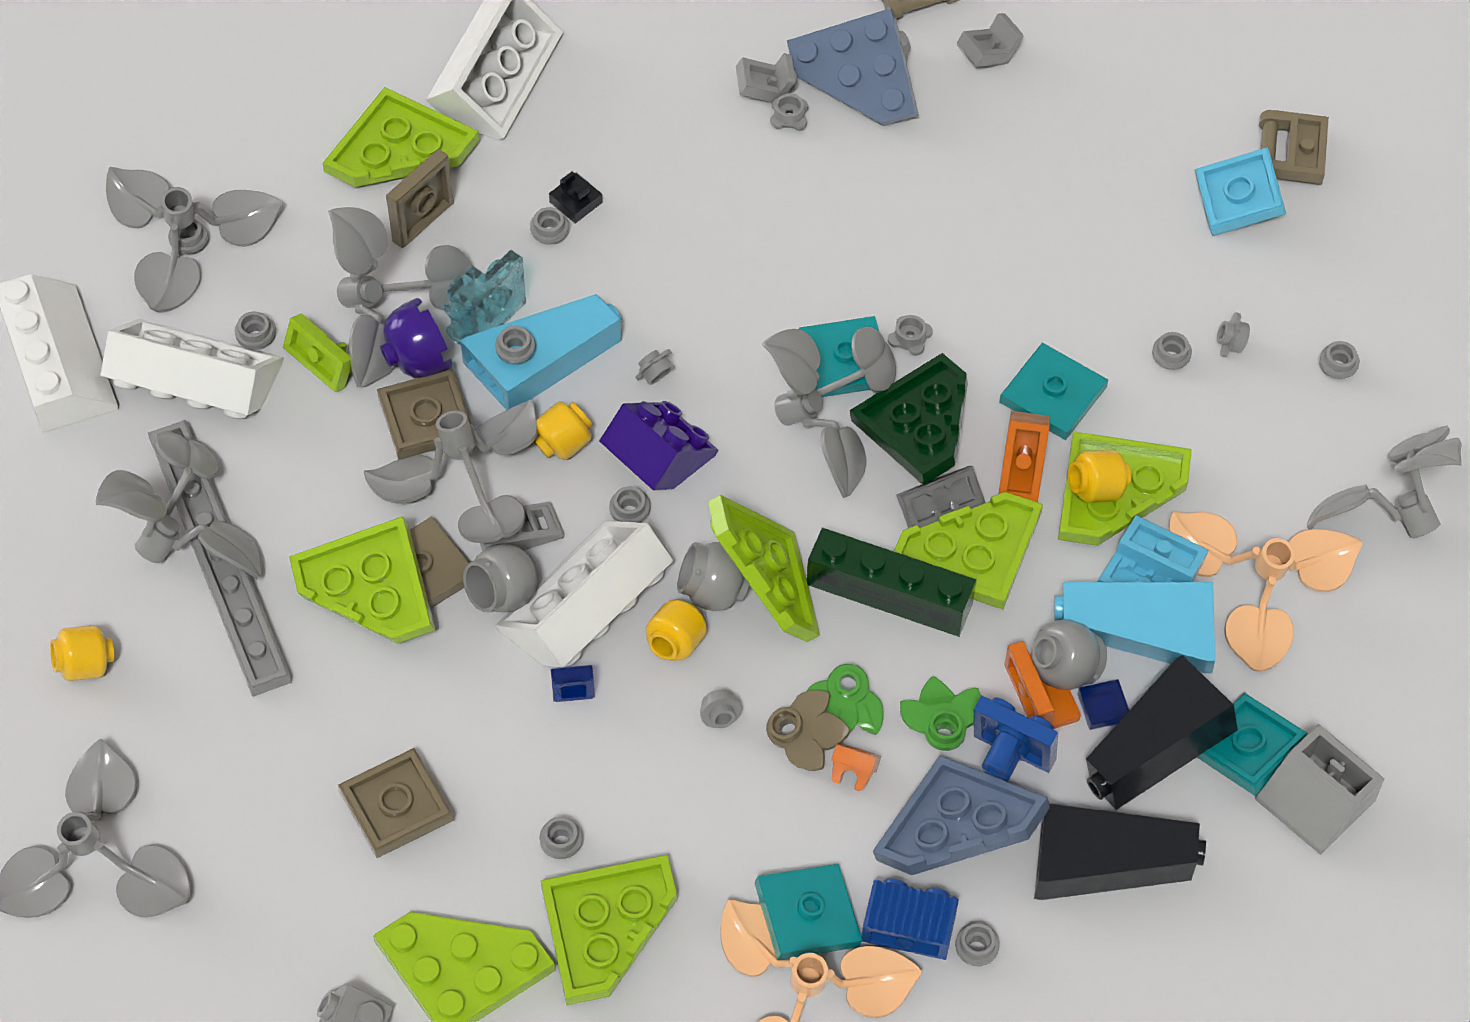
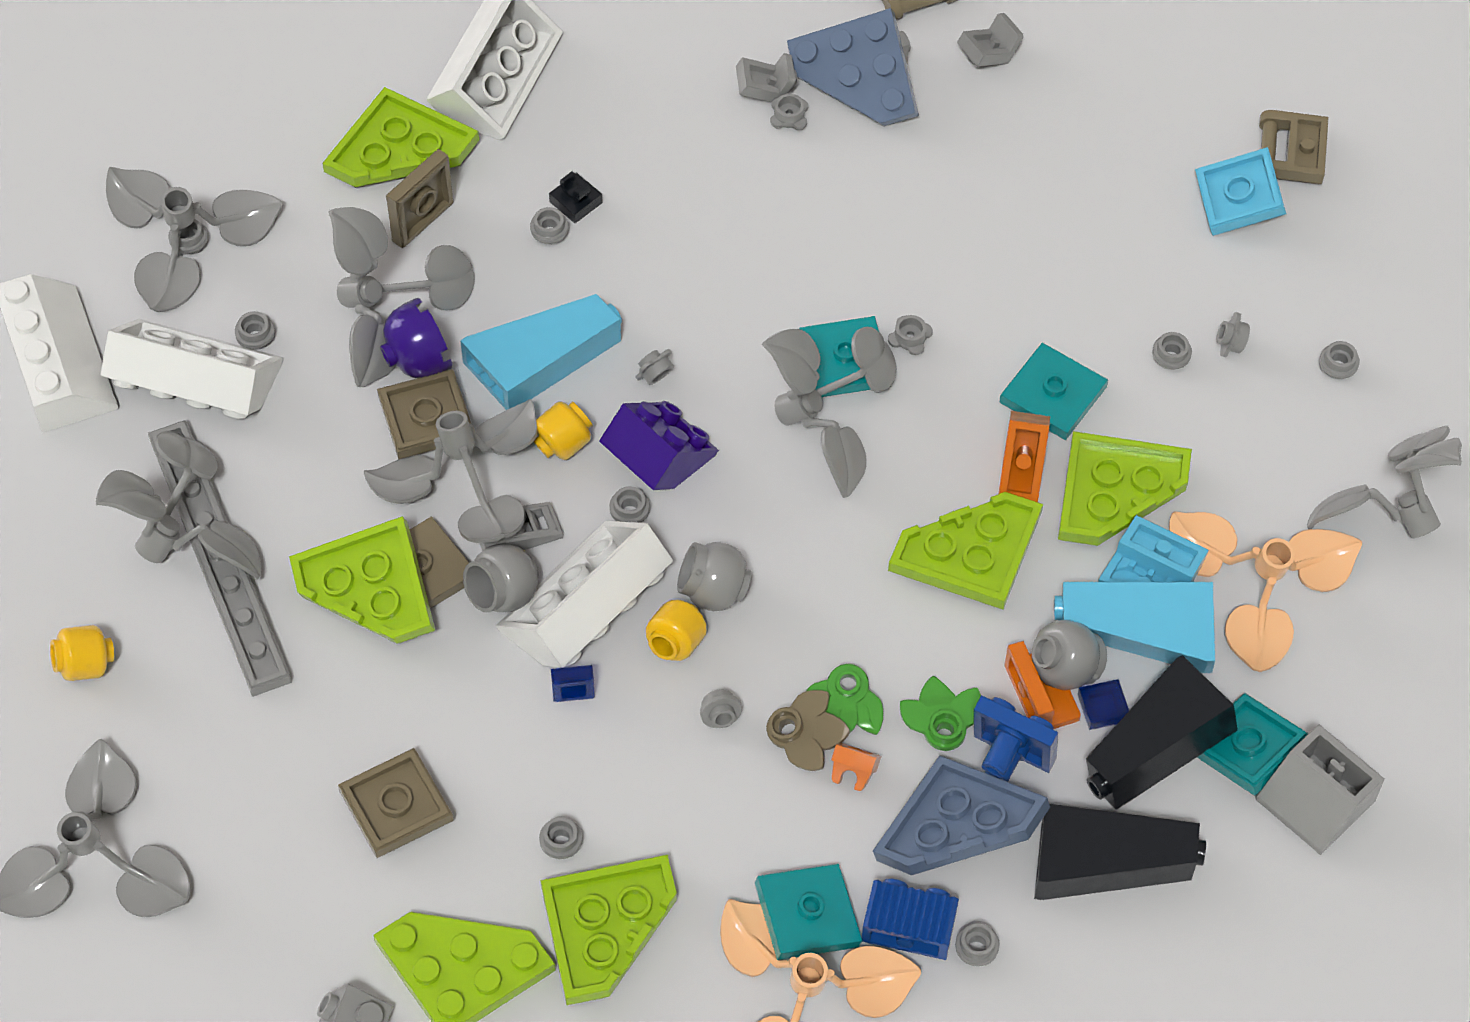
(318, 352): lime plate -> none
(485, 300): clear light blue plate -> none
(511, 337): light grey plate -> none
(769, 562): lime plate -> none
(890, 582): dark green brick -> none
(918, 418): dark green plate -> none
(940, 496): flat silver plate -> none
(1099, 476): yellow head -> none

